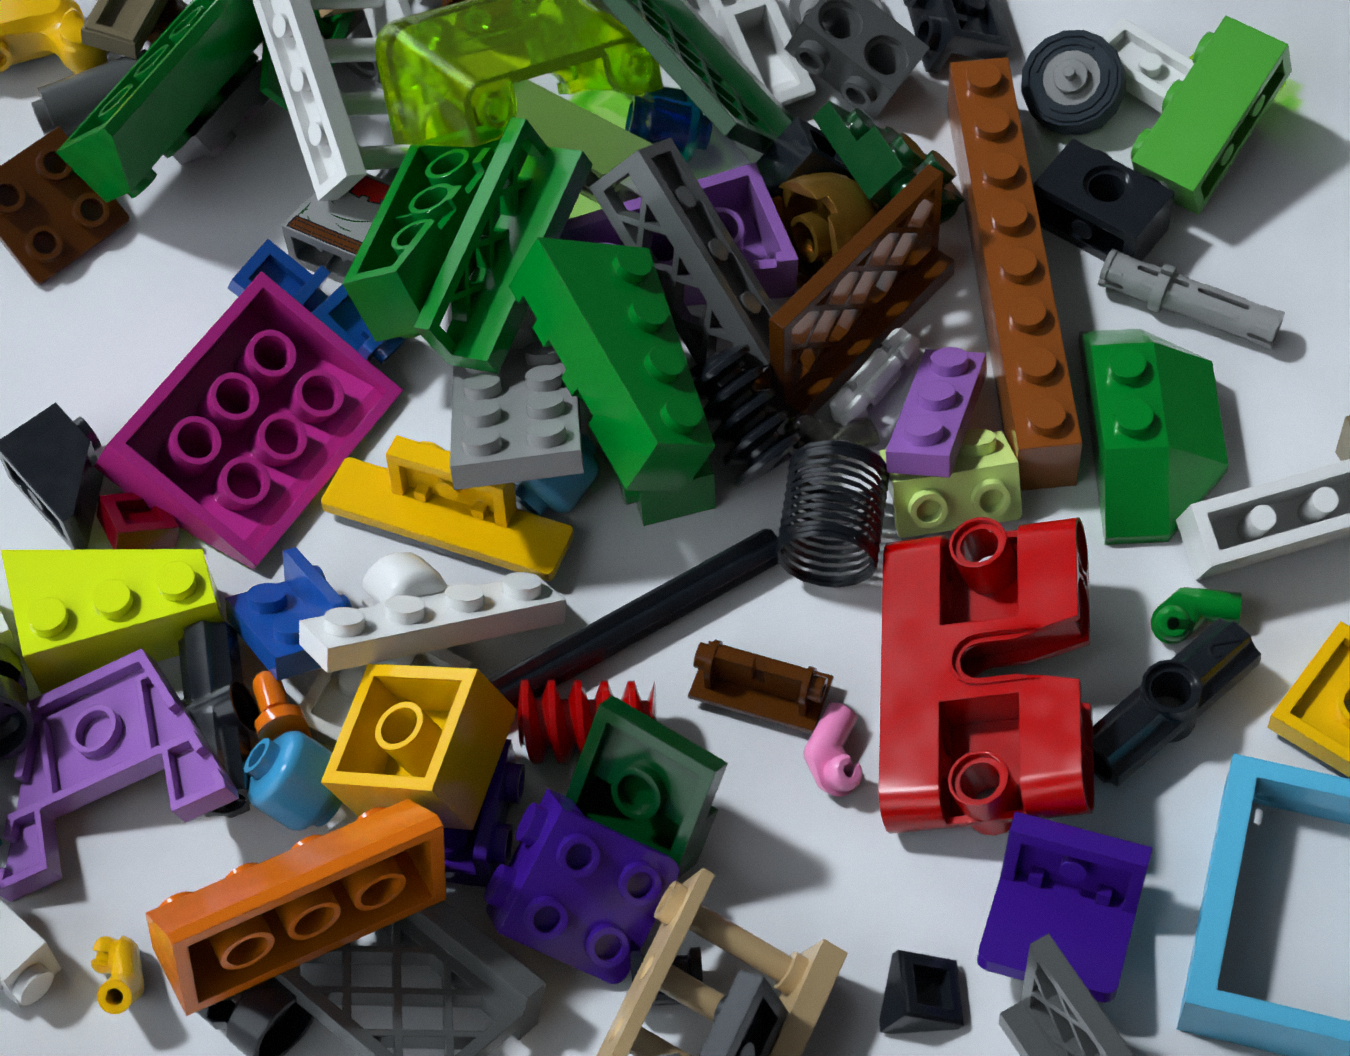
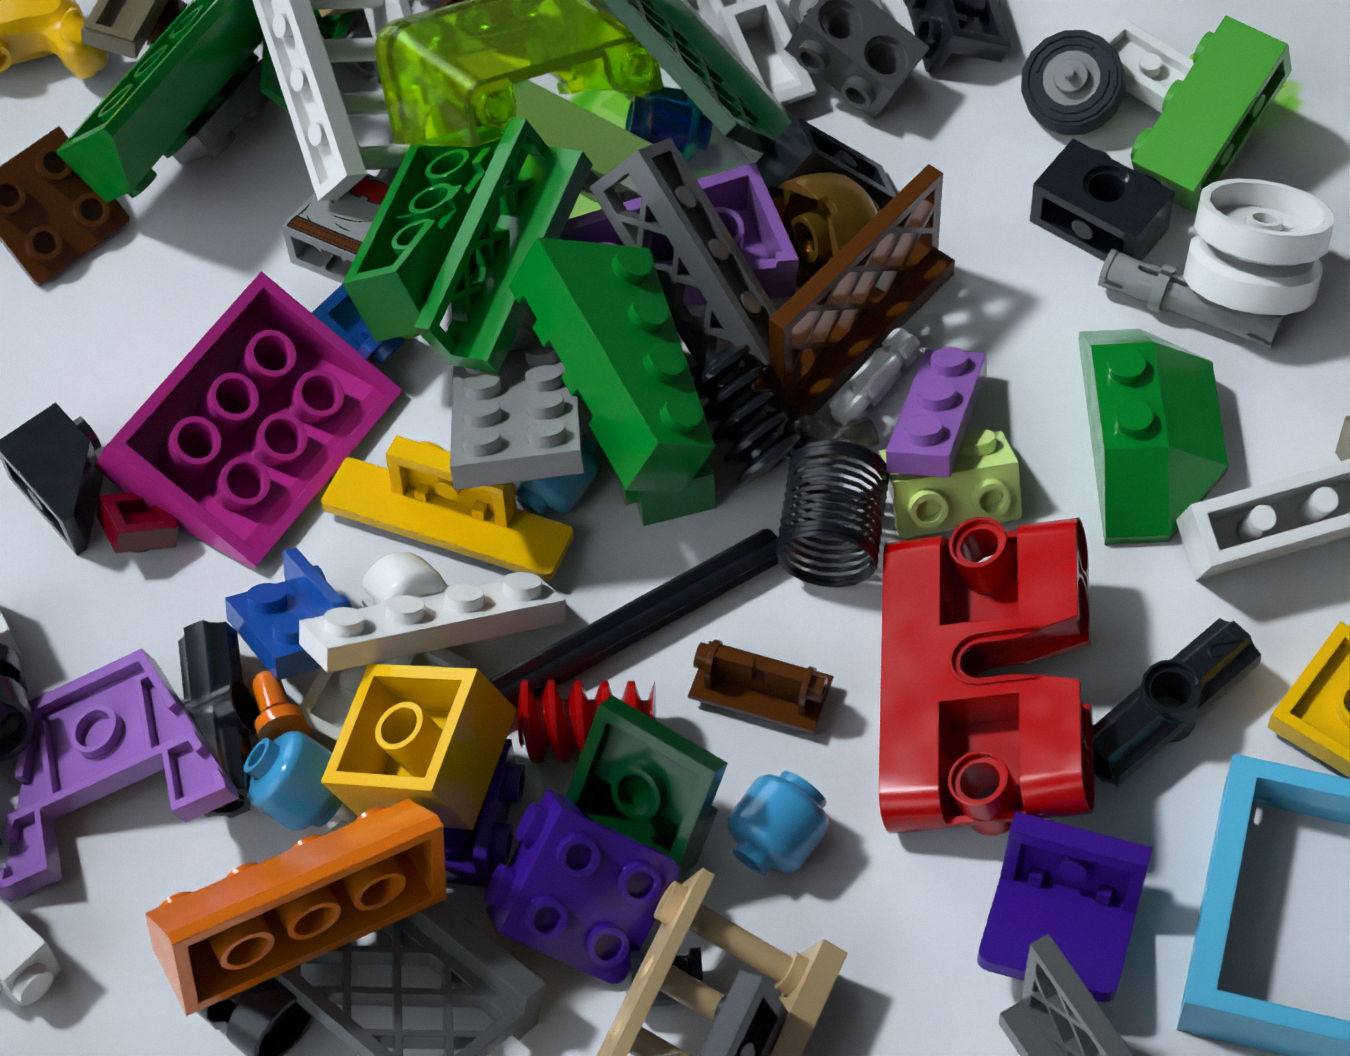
(73, 98): dark grey brick -> none
(103, 604): neon yellow wedge -> none
(126, 980): yellow arm -> none
(284, 272): blue bracket -> none
(778, 823): none -> dark azure head
(826, 754): bright pink arm -> none
(883, 158): dark green plate -> none
(921, 995): black slope -> none
(1013, 275): dark orange brick -> none
(1190, 608): green arm -> none
(1258, 246): none -> white wheel

